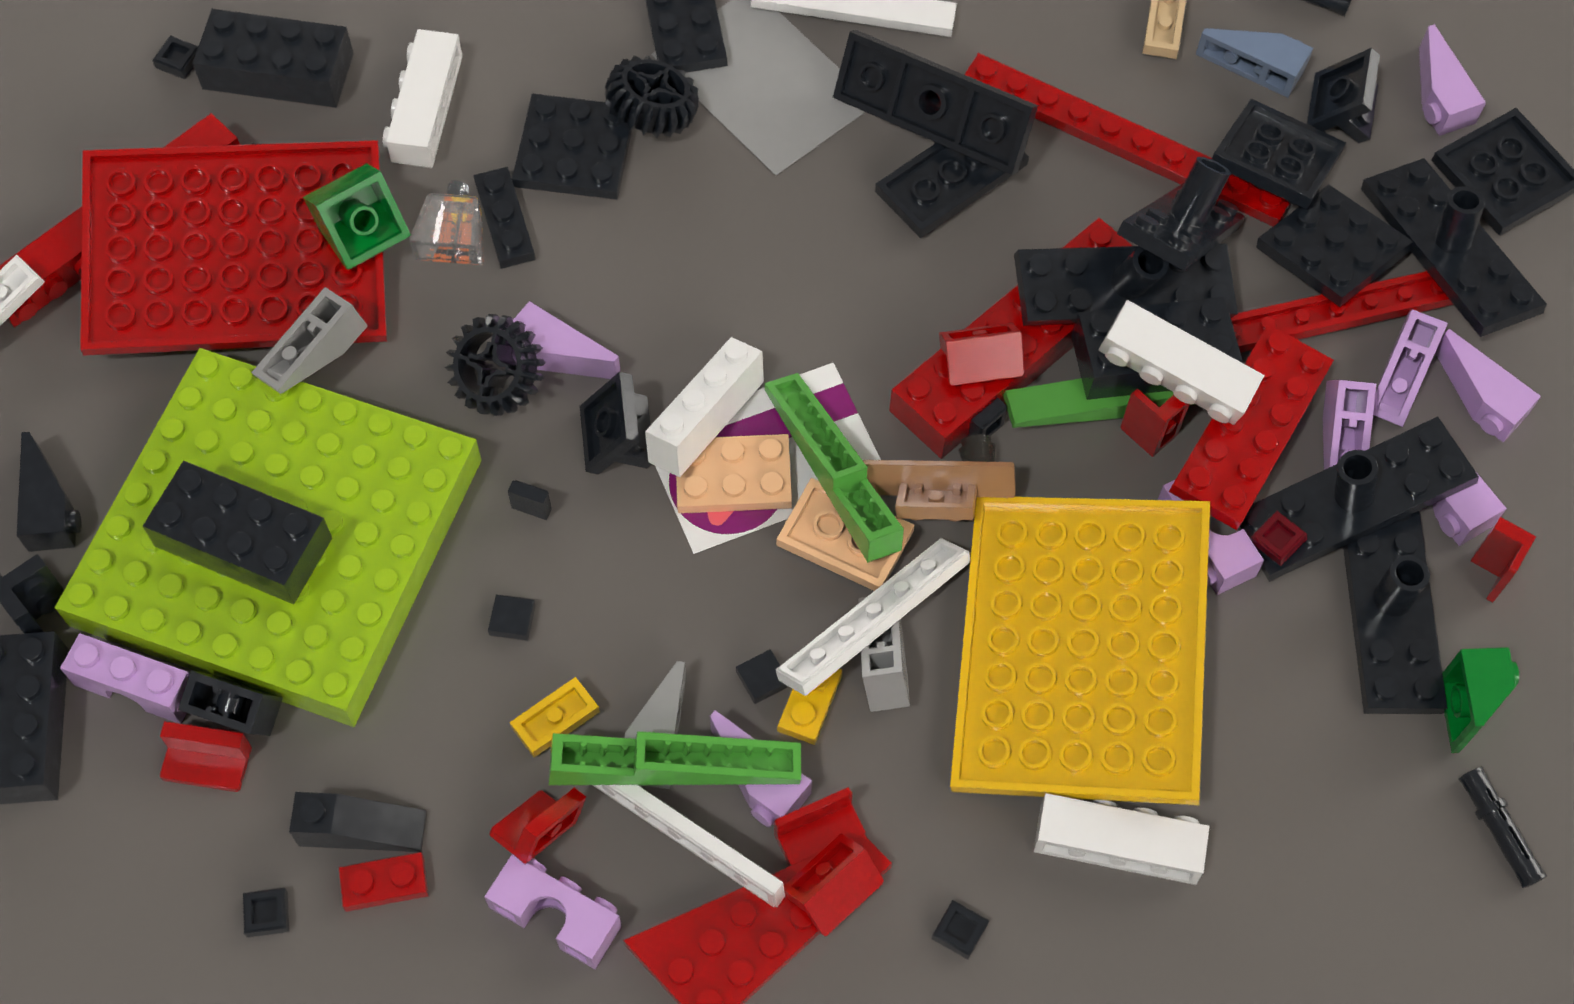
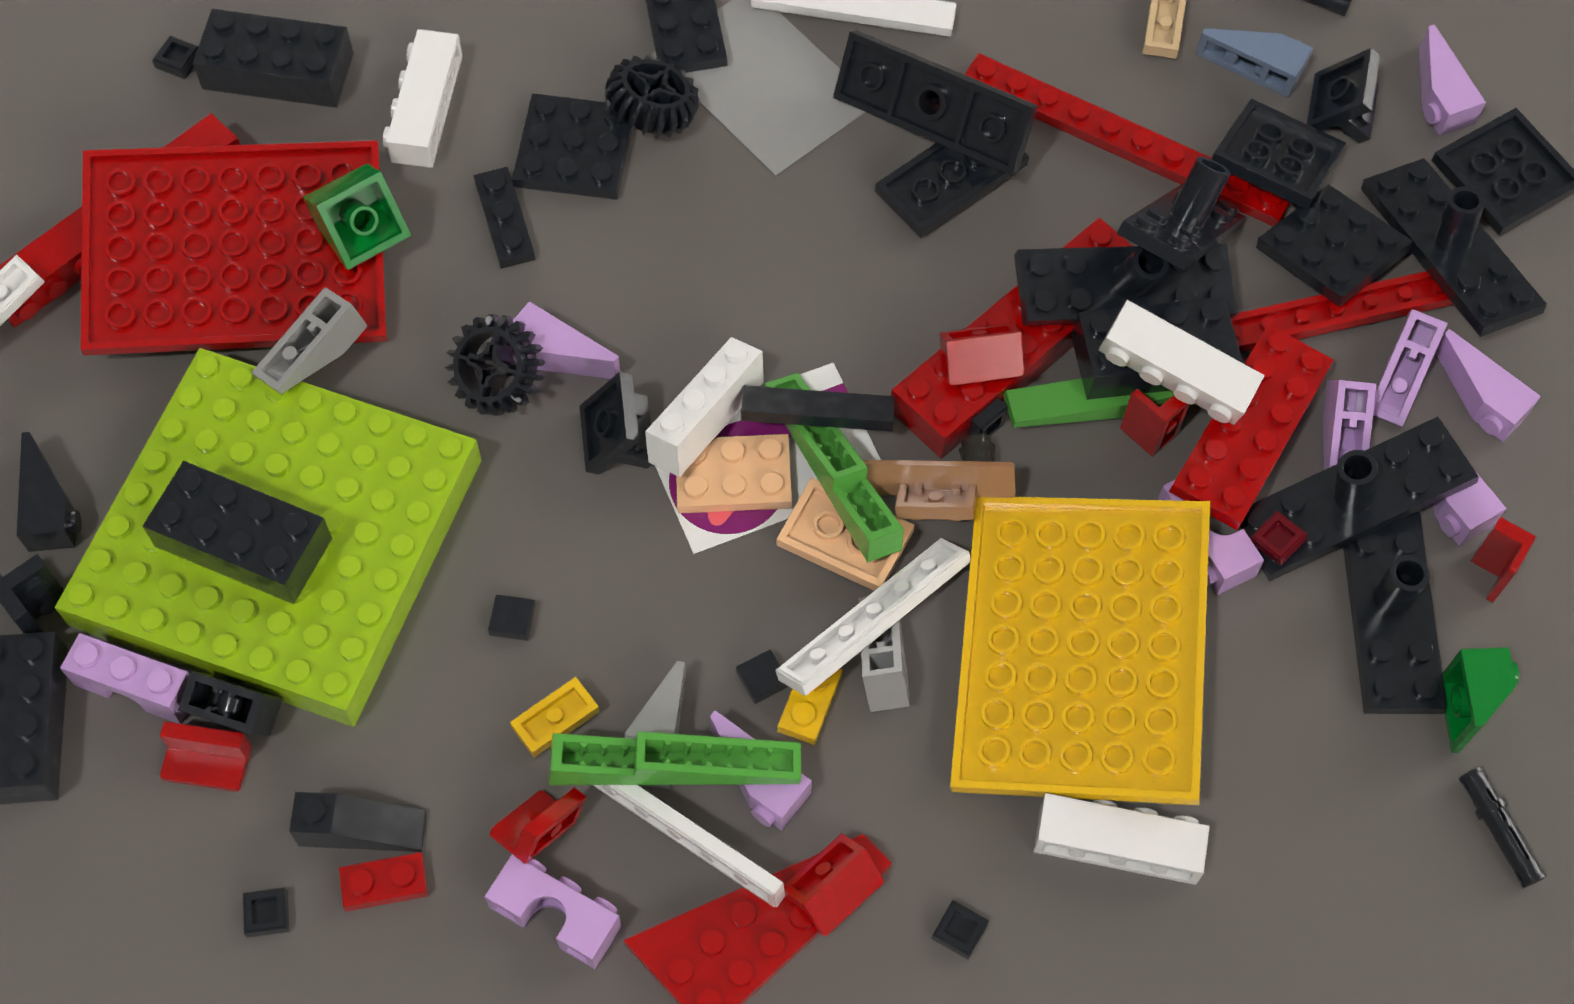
(449, 227): clear torso -> none
(529, 499): black tile -> none
(816, 826): red panel -> none
(817, 408): none -> black tile

